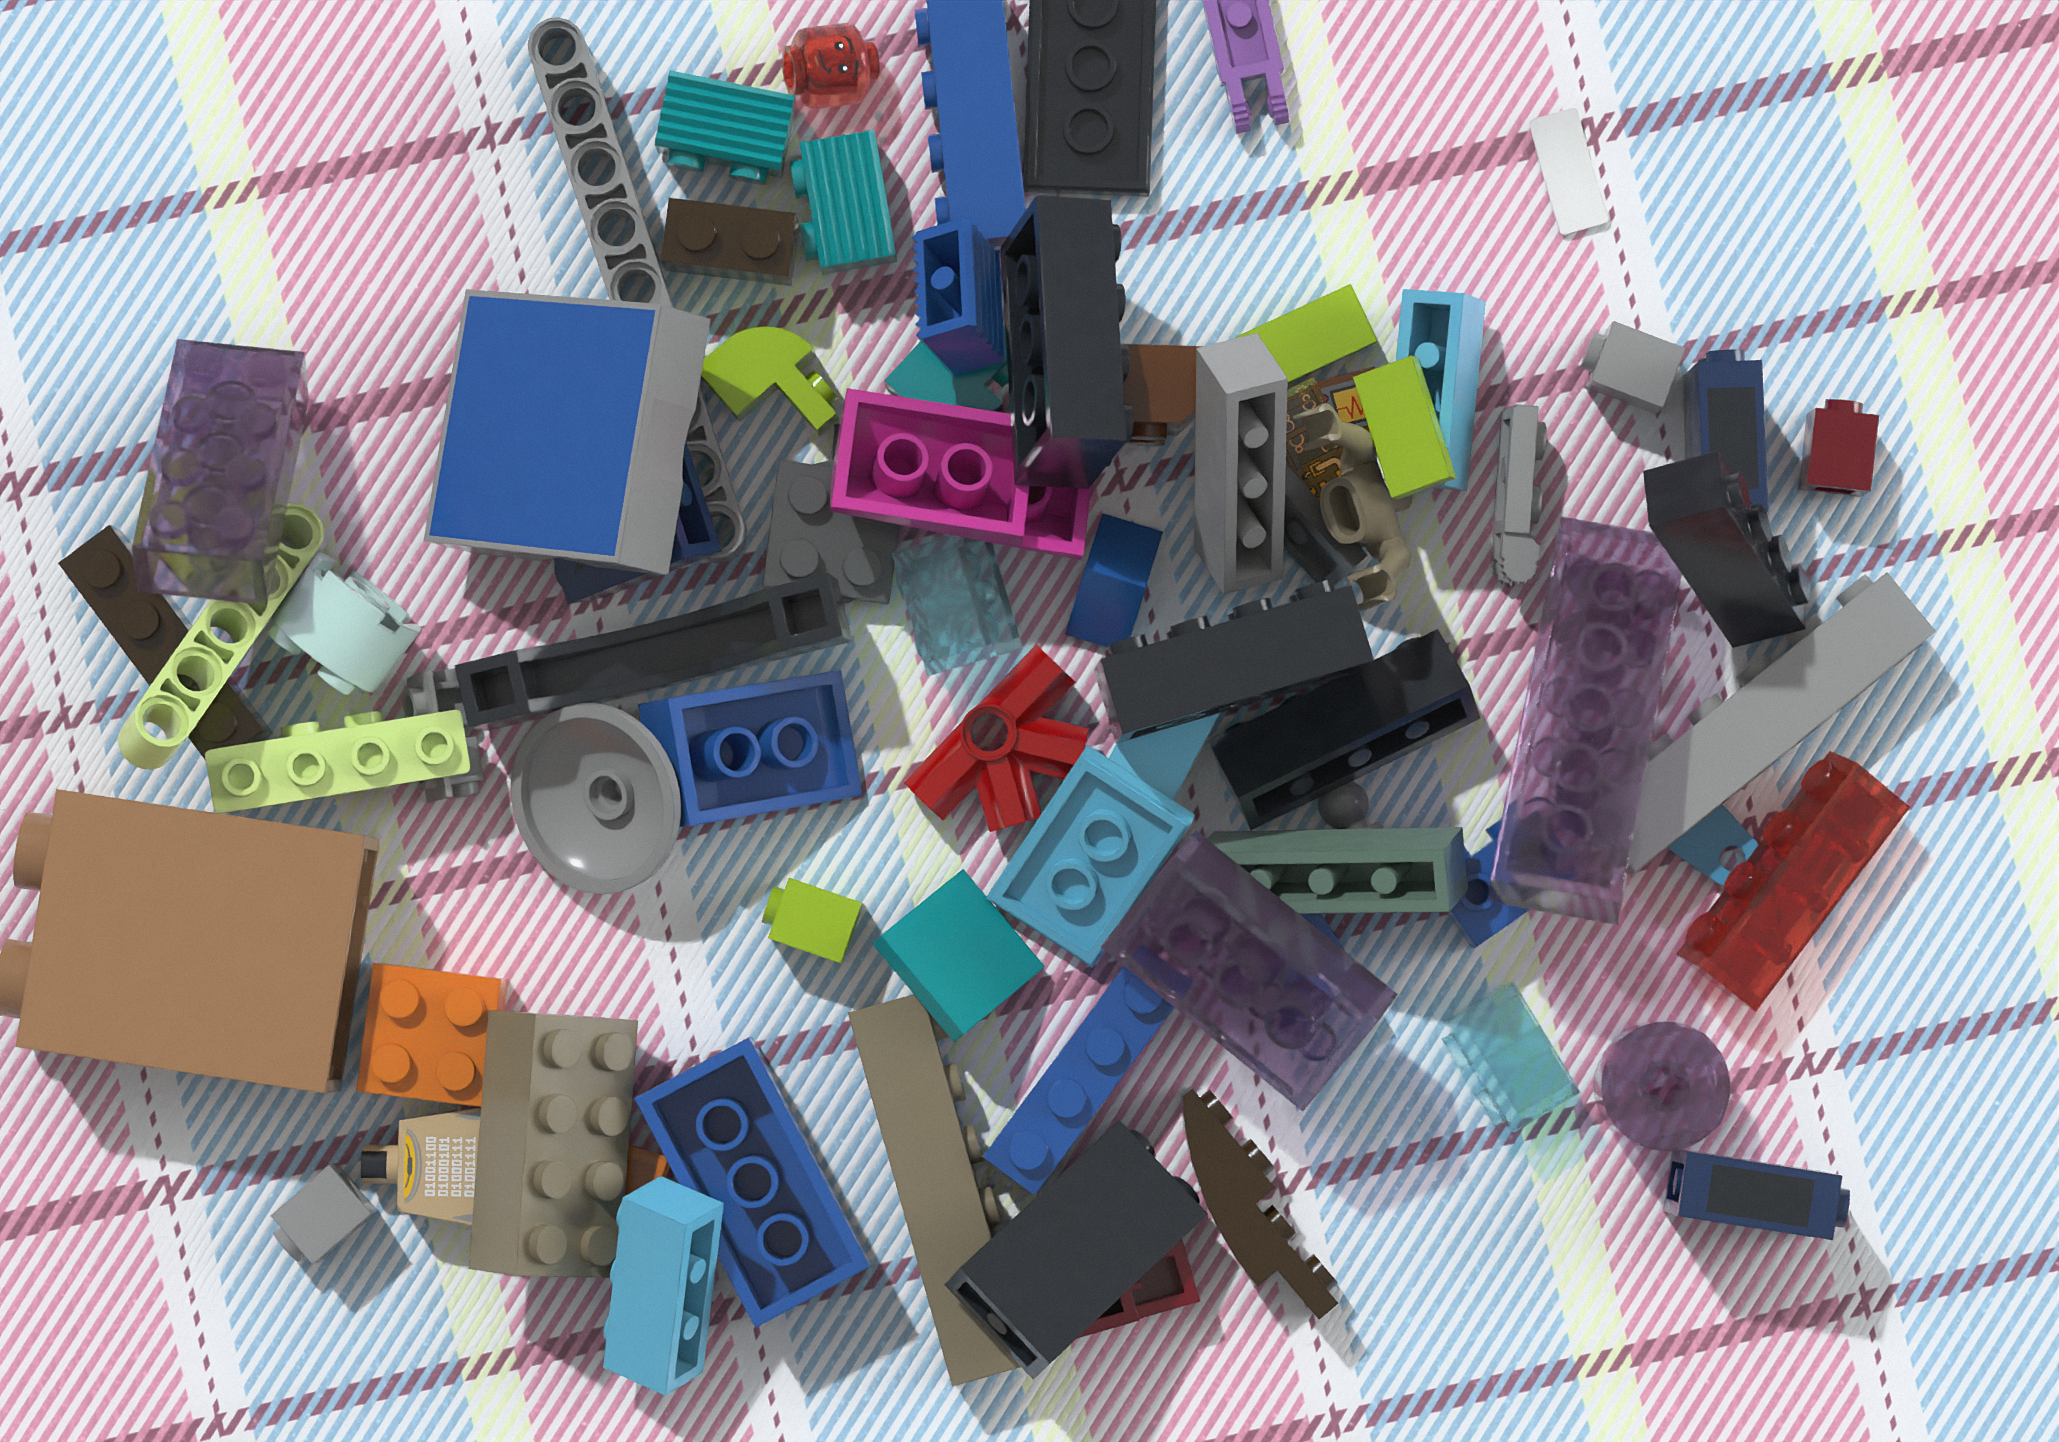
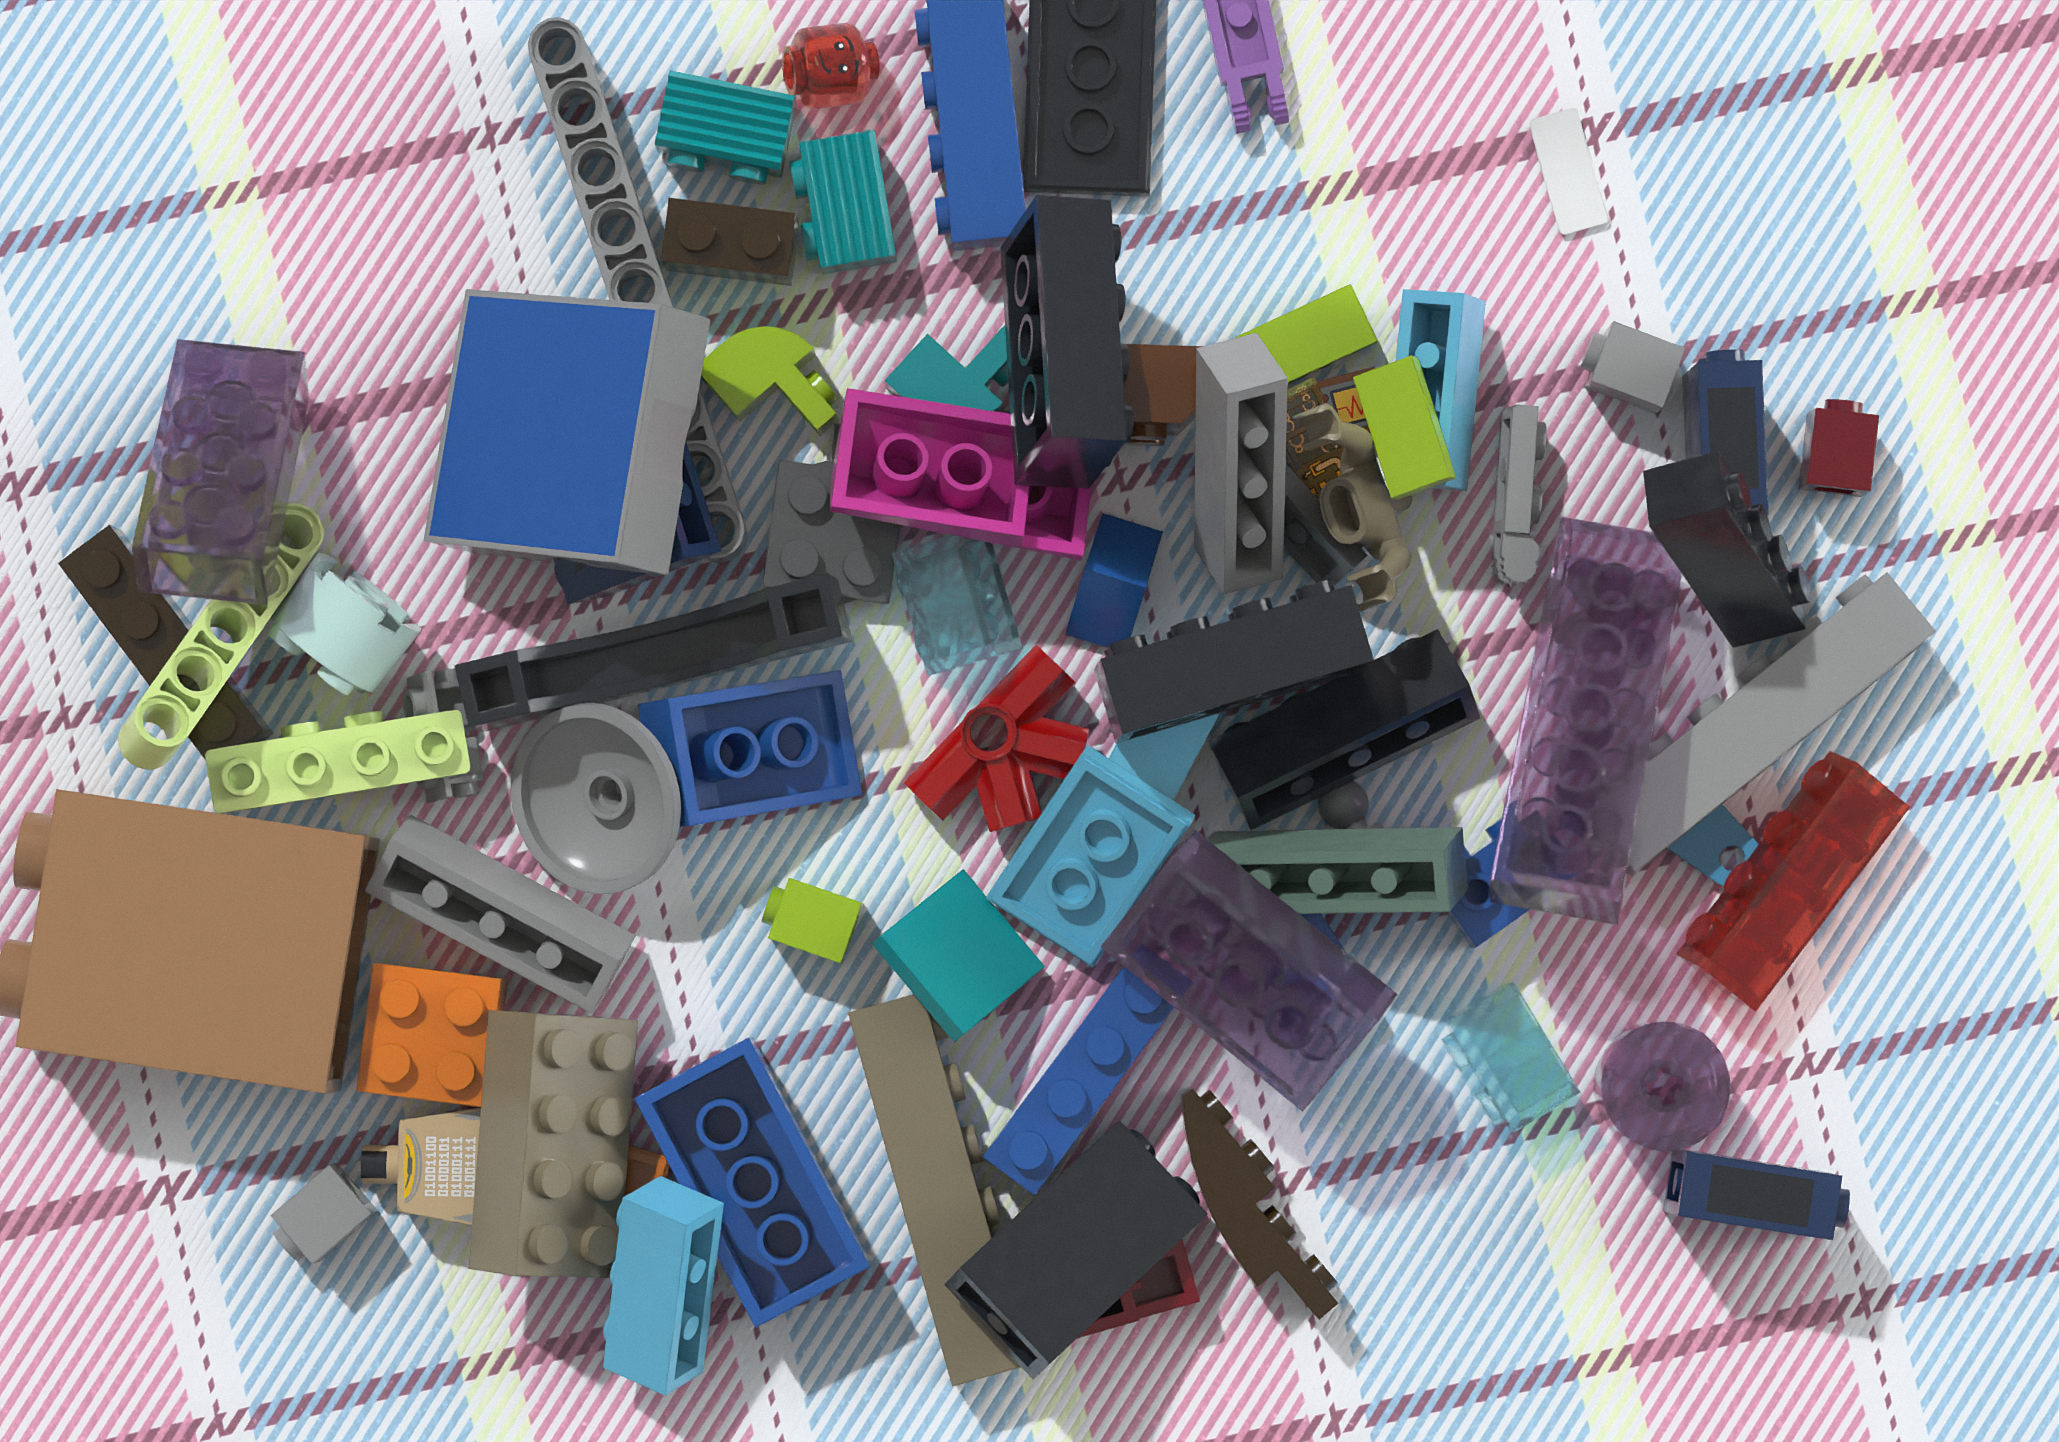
(500, 913): none -> light grey brick
(959, 296): blue brick -> none

